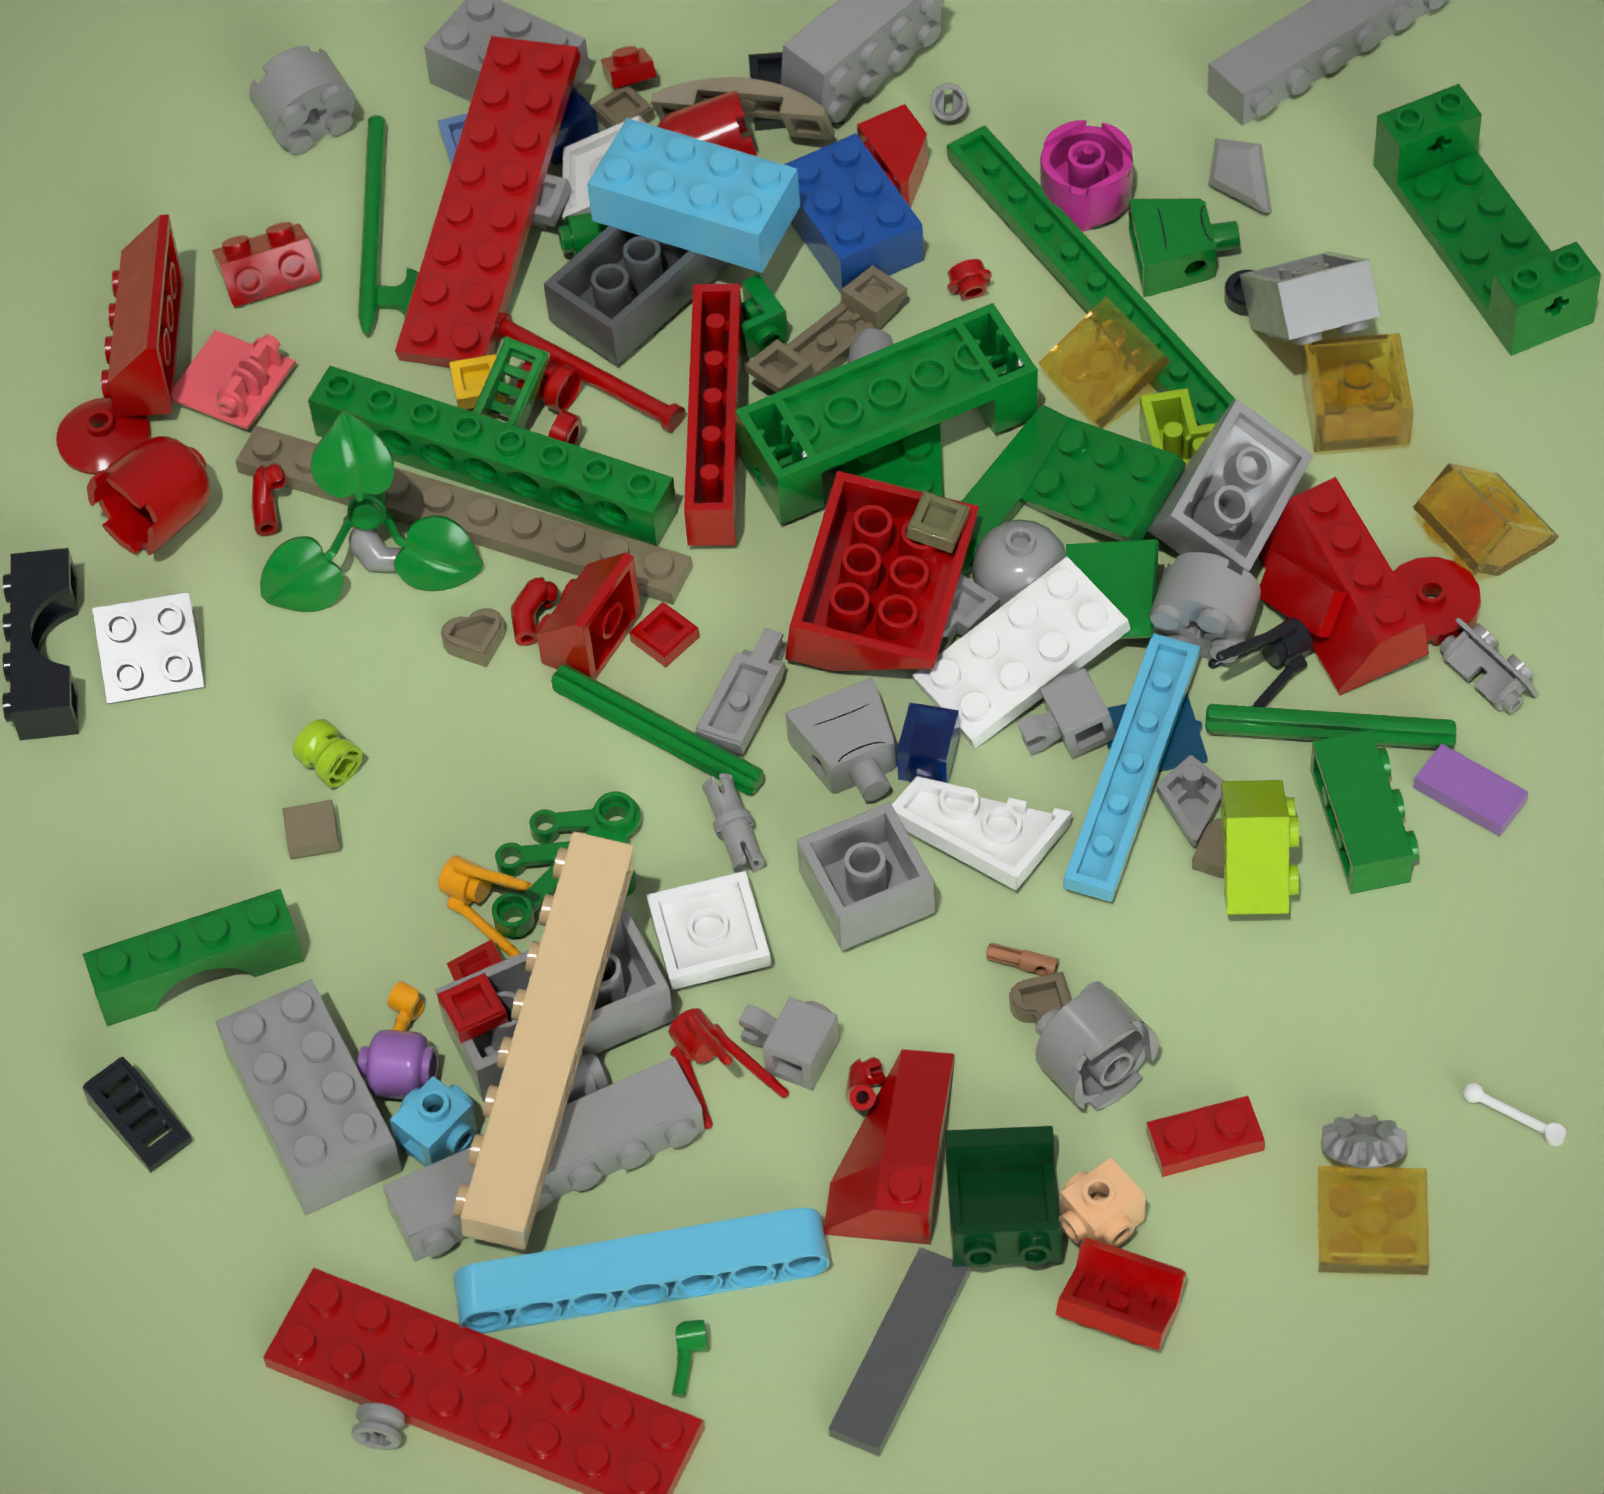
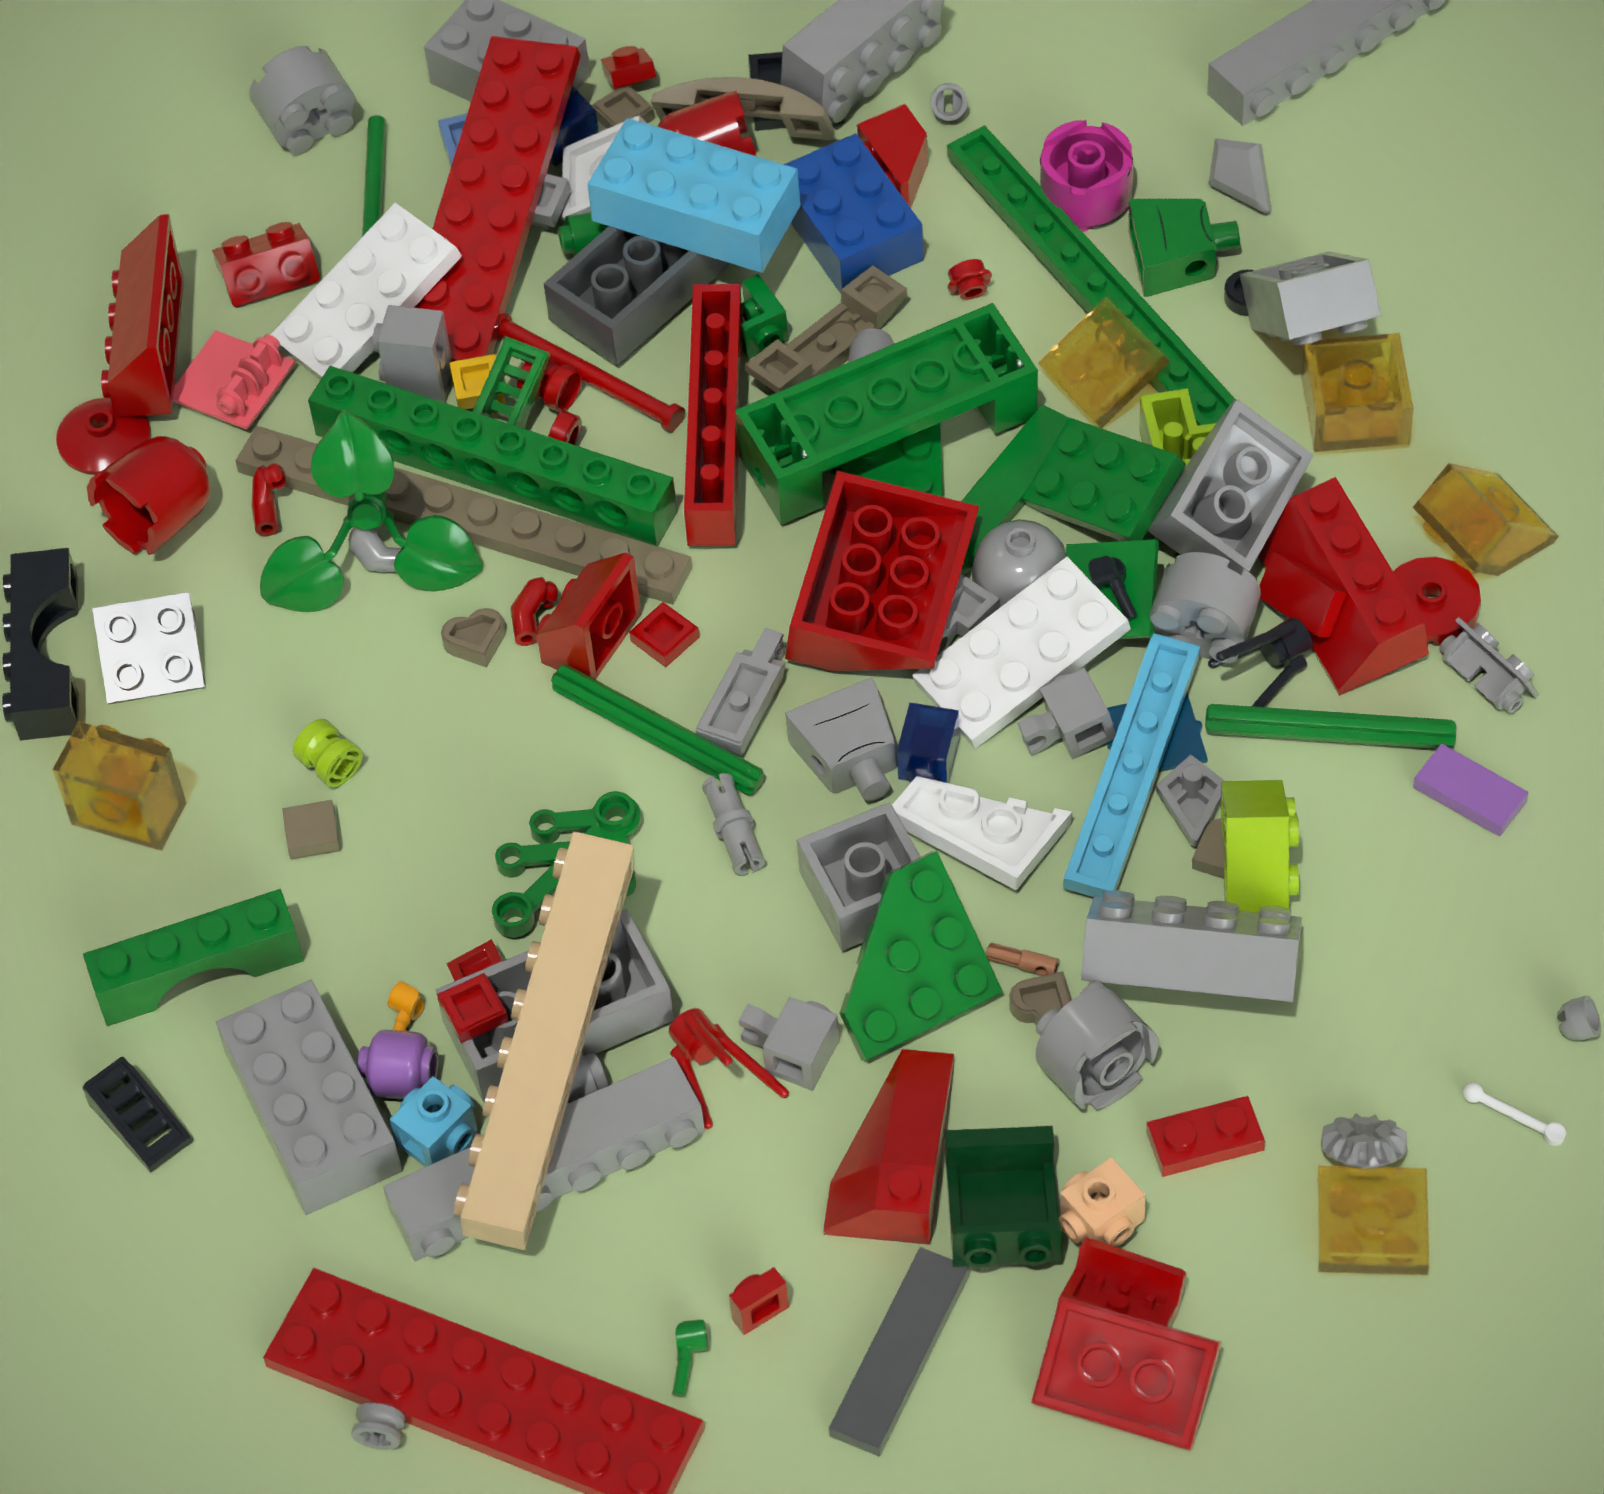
(120, 785): none -> clear yellow brick
(387, 266): none -> white plate
(414, 351): none -> light grey brick
(471, 883): light orange plant -> none
(641, 1270): medium azure beam -> none
(708, 930): white plate -> none
(758, 1300): none -> red plate
(860, 1079): red arm -> none
(915, 961): none -> green plate
(937, 522): olive tile -> none
(1113, 572): none -> black hand
(1126, 1372): none -> red tile
(1191, 946): none -> light grey brick
(1363, 811): green brick -> none
(1476, 227): green plate -> none
(1579, 1019): none -> light grey hinge

